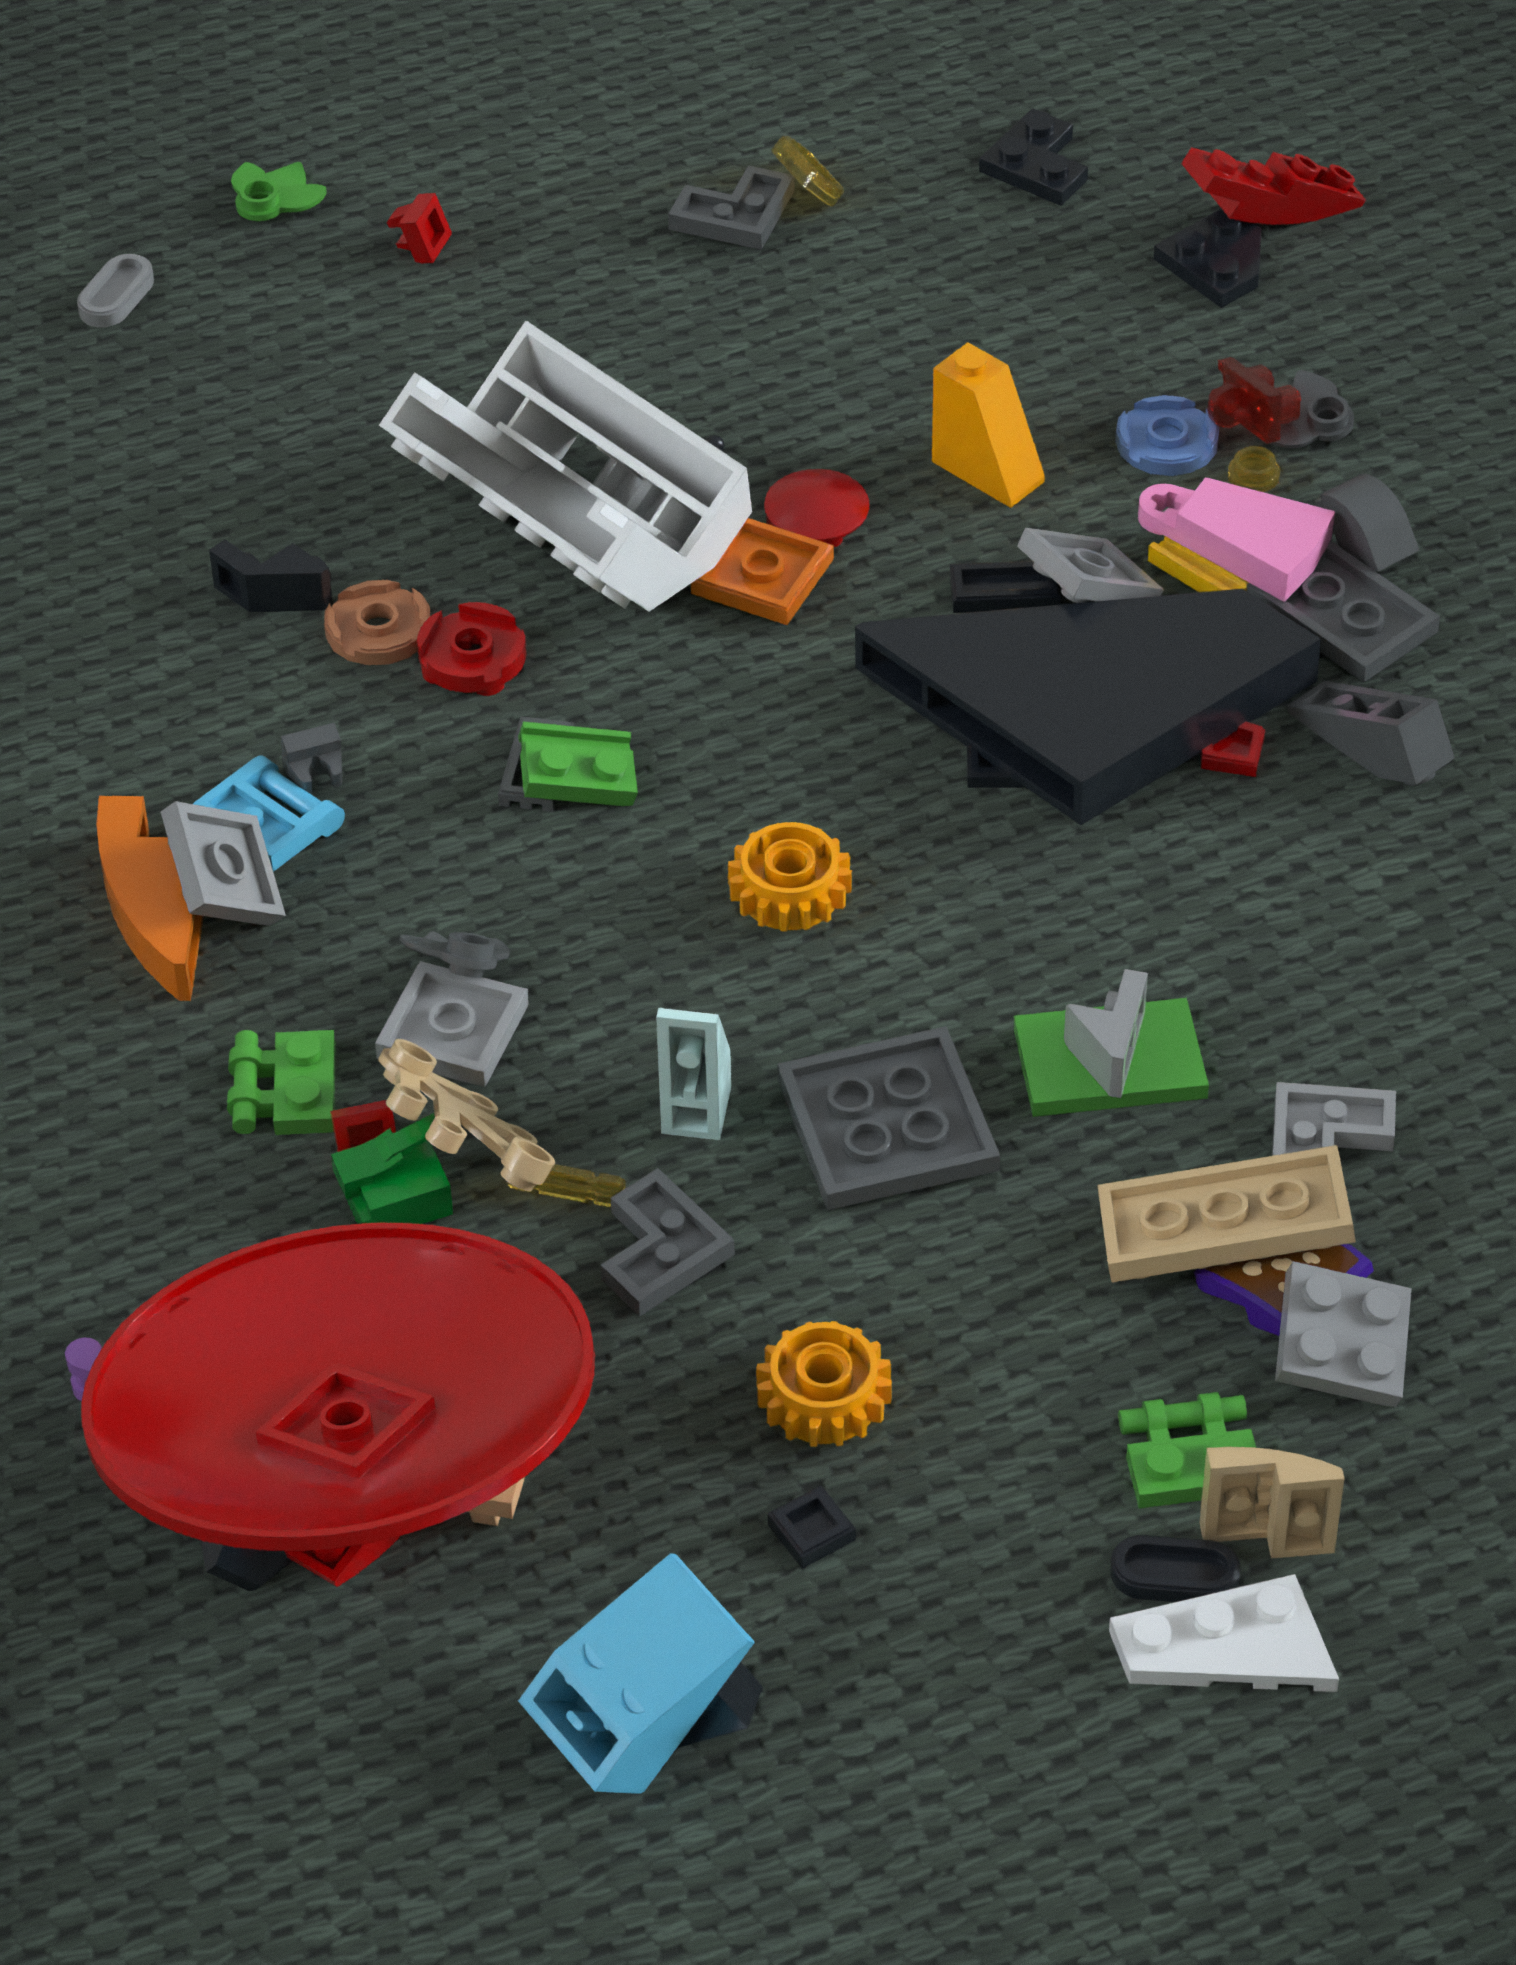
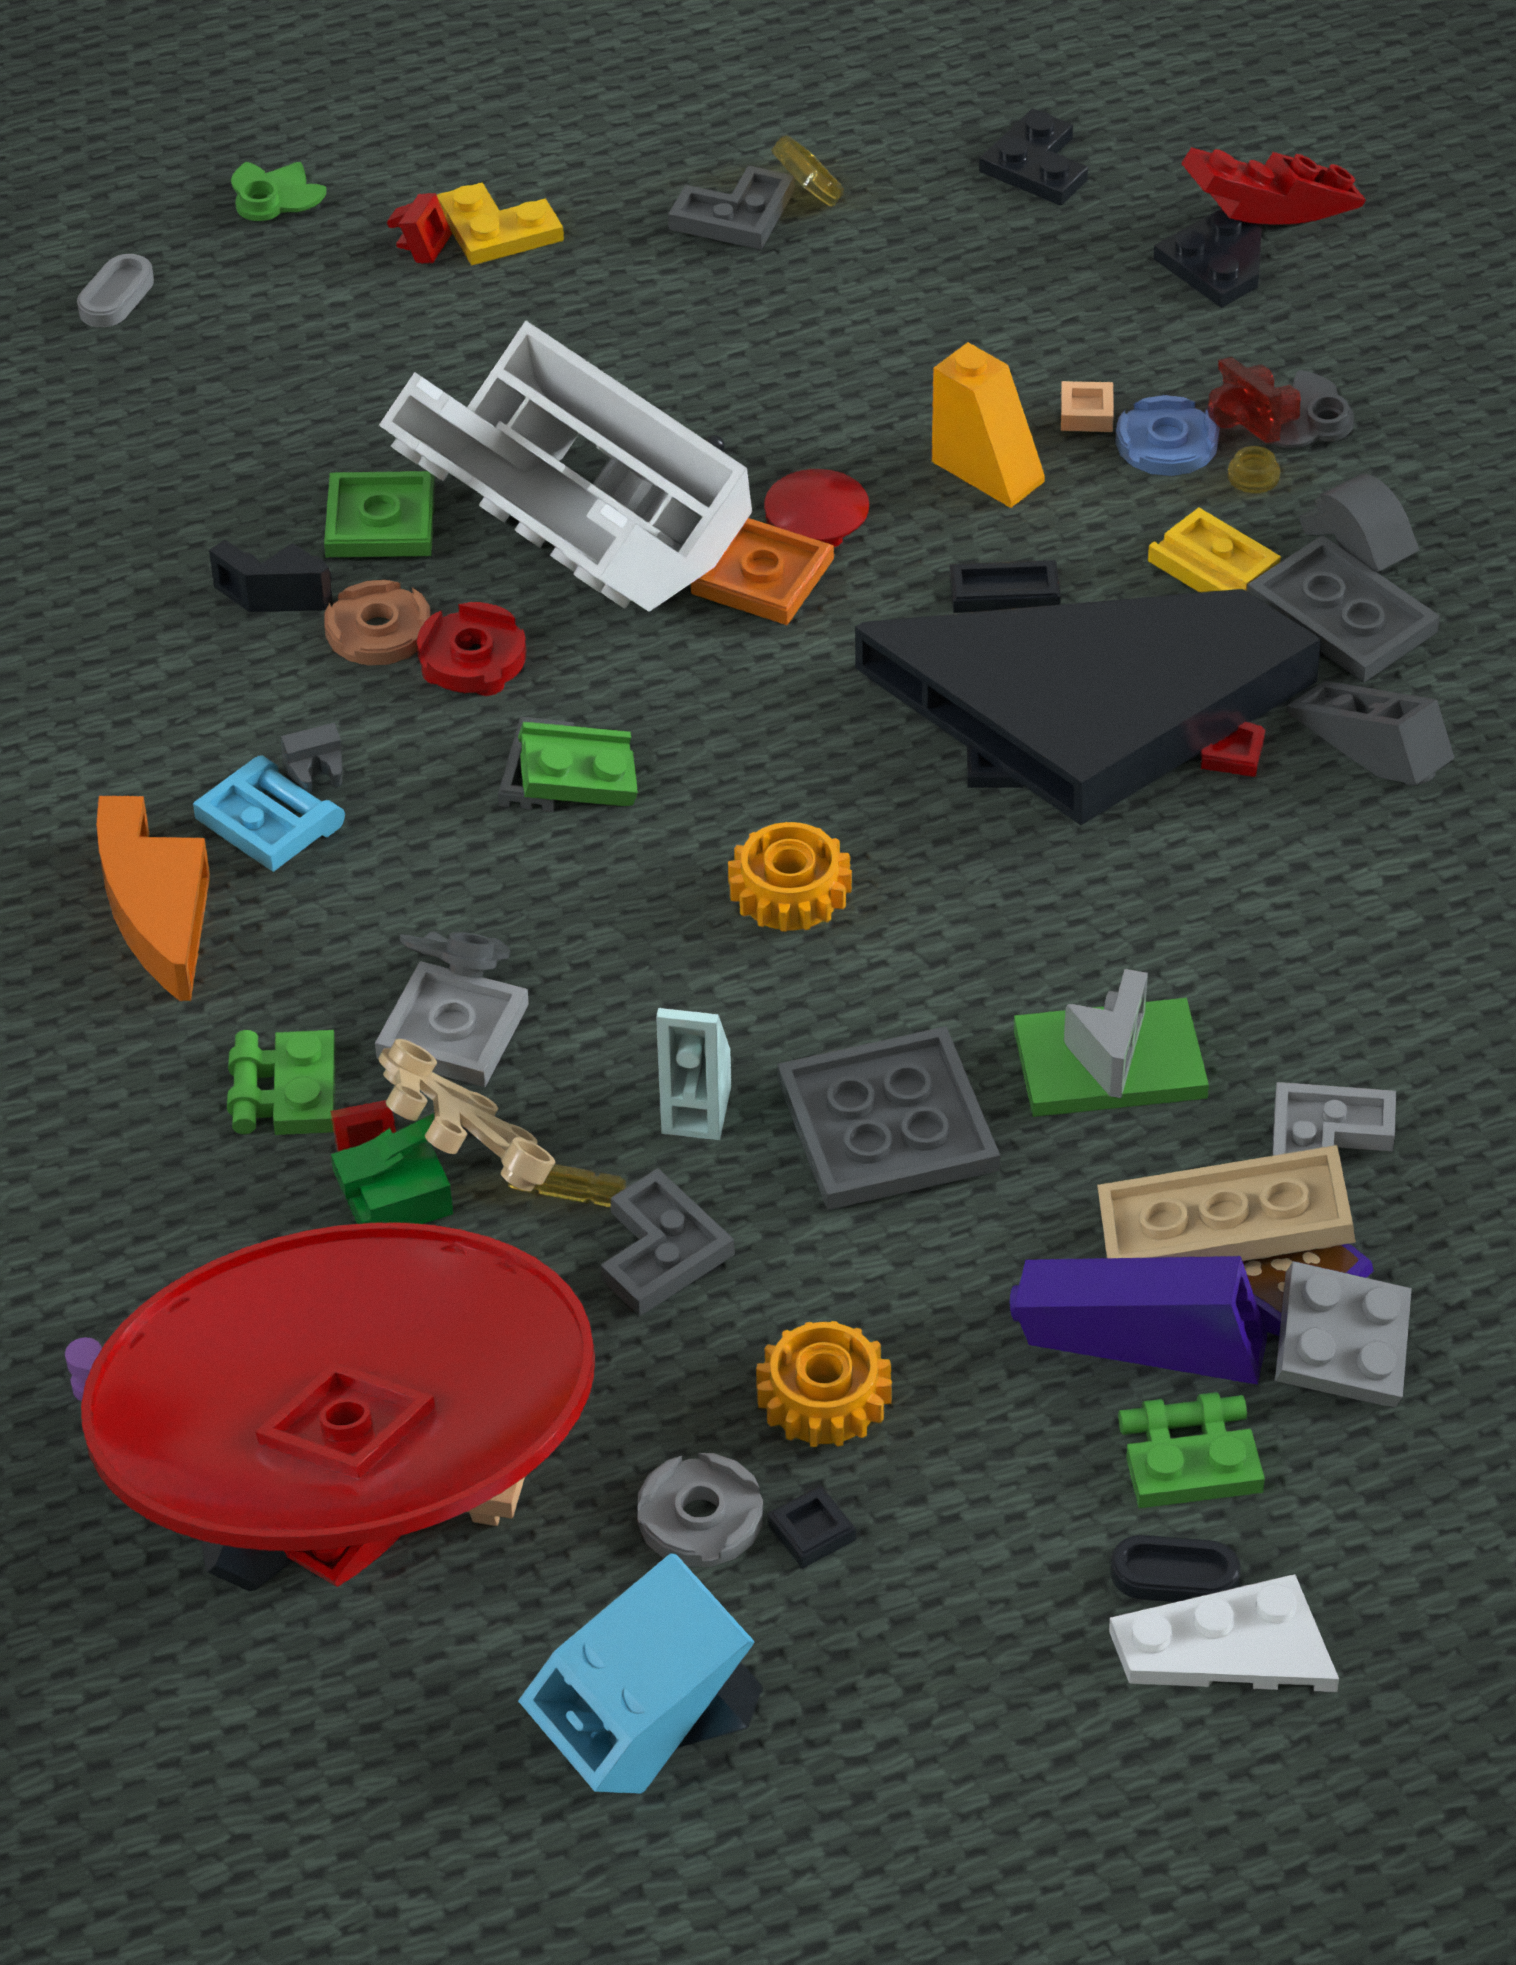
(222, 864): light grey plate -> none
(380, 514): none -> bright green plate
(494, 233): none -> yellow plate
(700, 1539): none -> light grey tile
(1086, 566): light grey plate -> none
(1087, 406): none -> light nougat plate
(1146, 1311): none -> dark purple slope
(1242, 530): bright pink piece -> none
(1271, 1497): tan slope -> none

